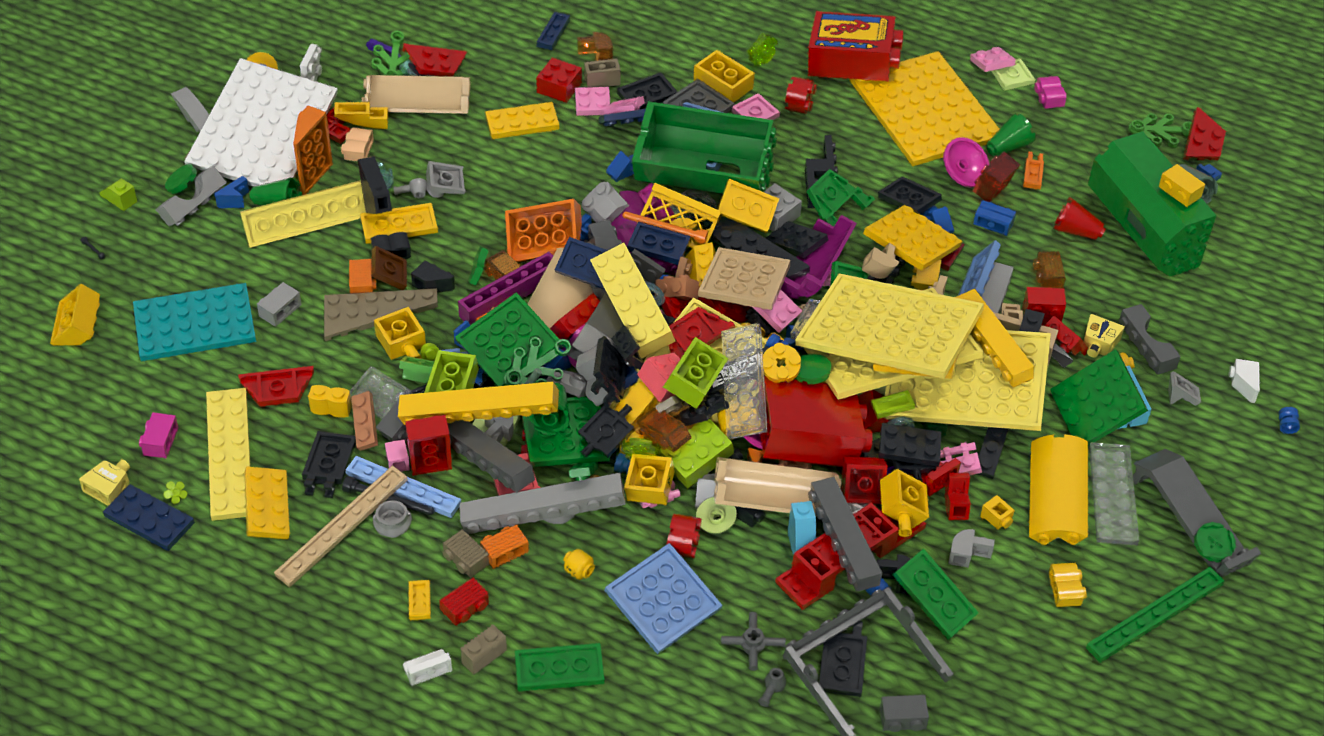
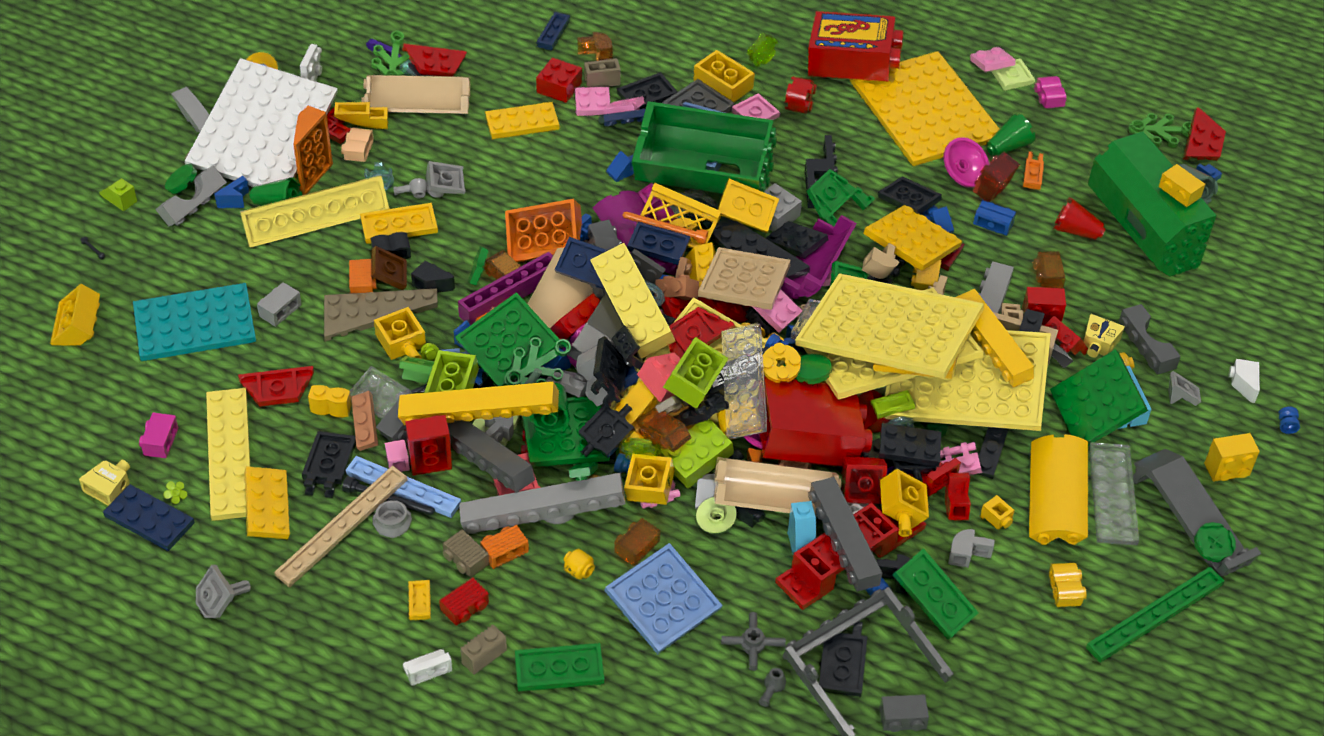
(216, 593): none -> light grey piece
(373, 187): black slope -> none
(604, 203): light grey slope -> none
(637, 541): none -> clear orange brick
(684, 534): red brick -> none
(980, 268): medium blue plate -> none
(1231, 457): none -> yellow brick

